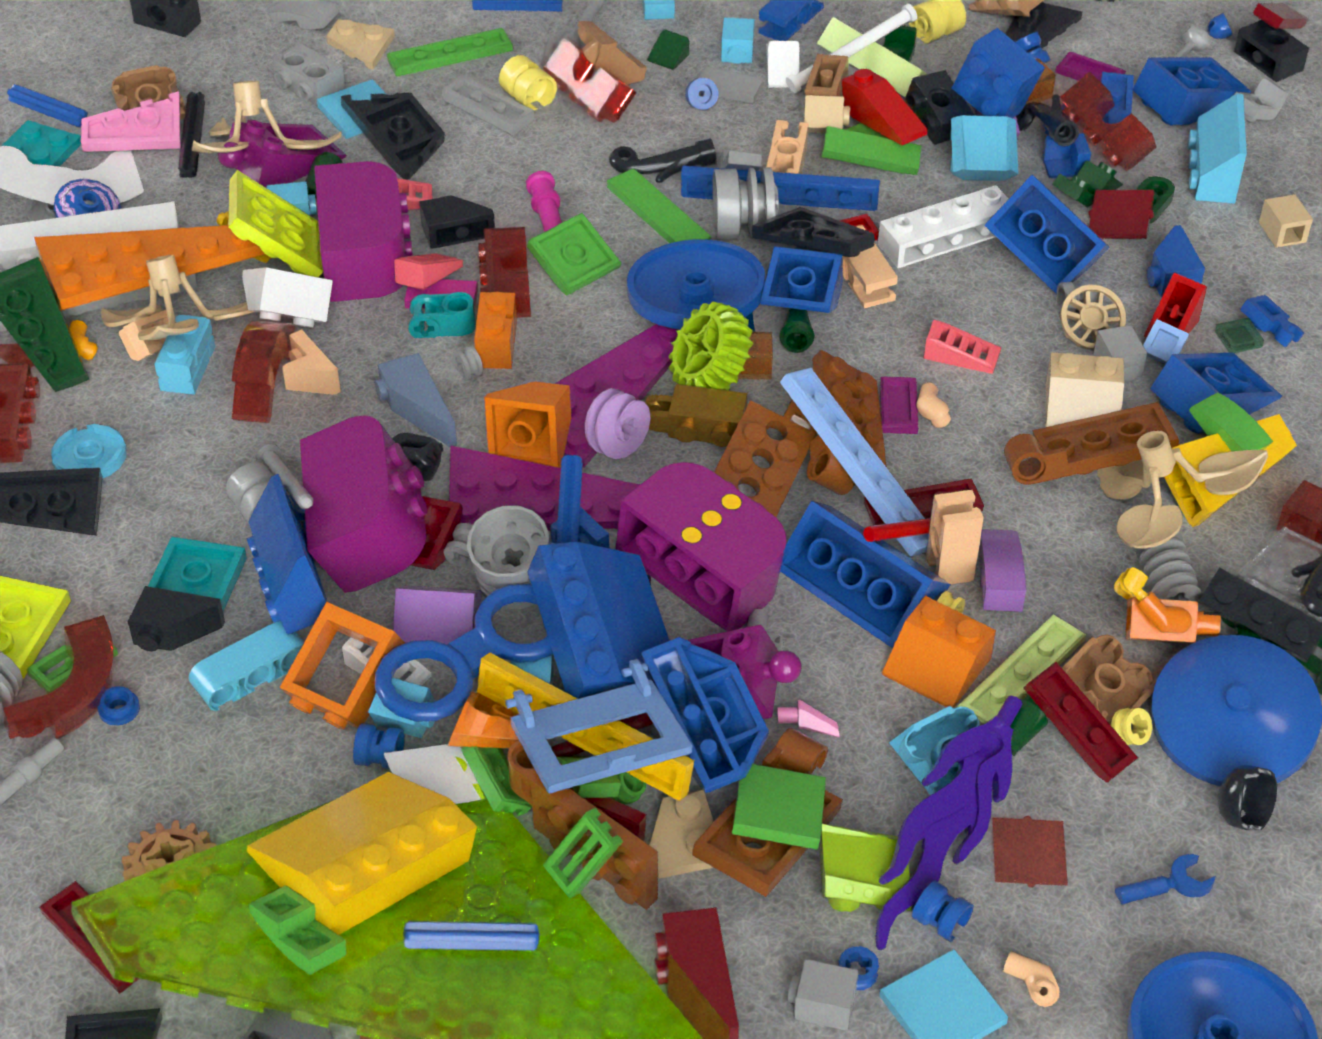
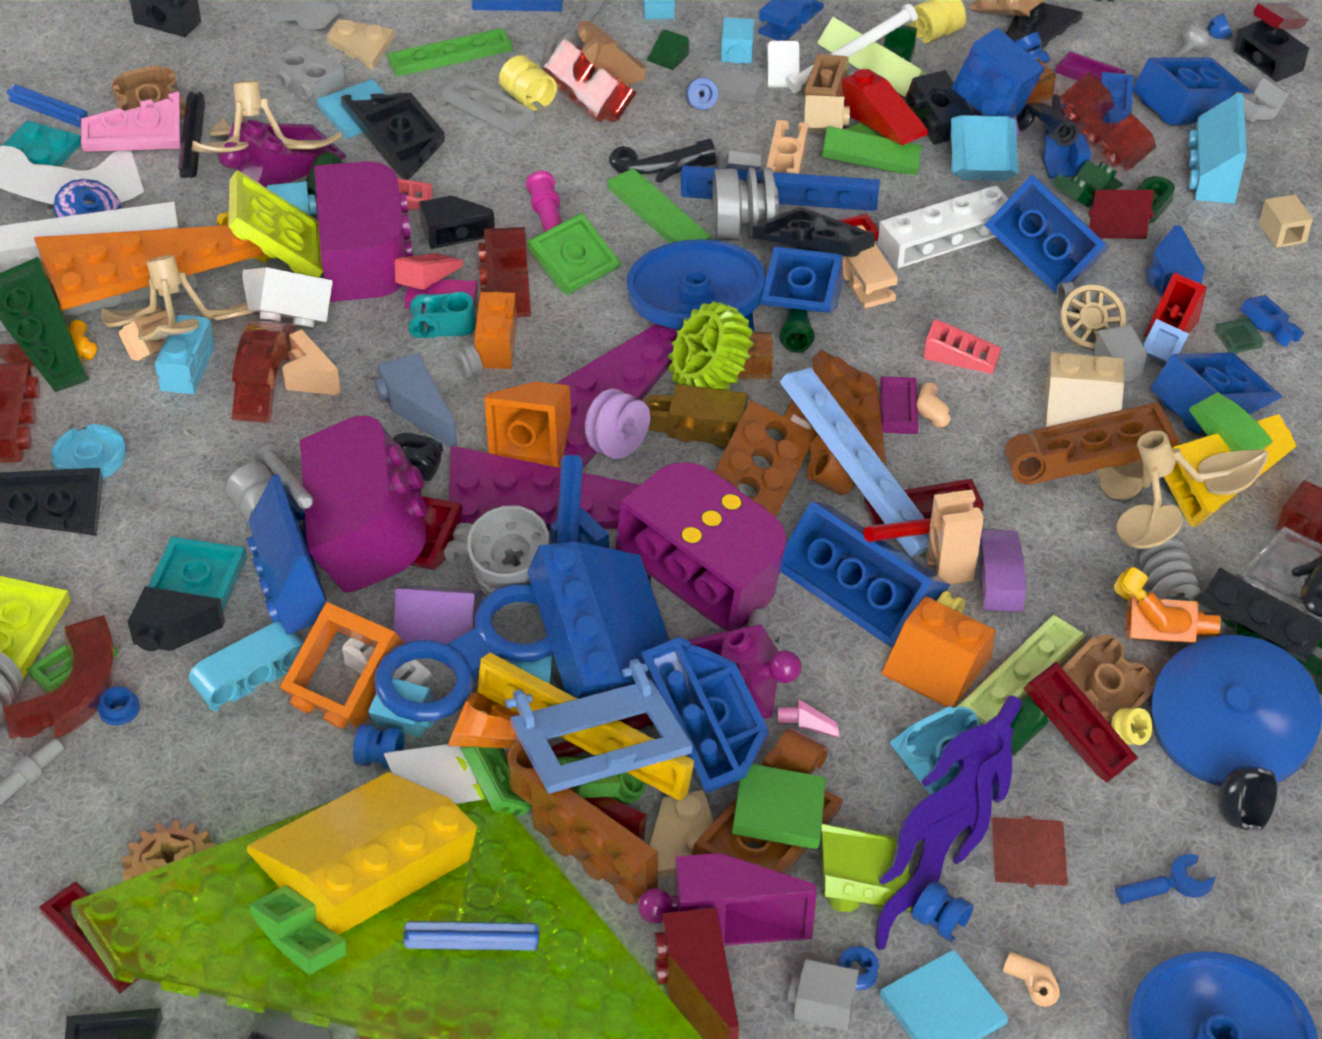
(600, 835): bright green tile -> none
(750, 899): none -> magenta slope

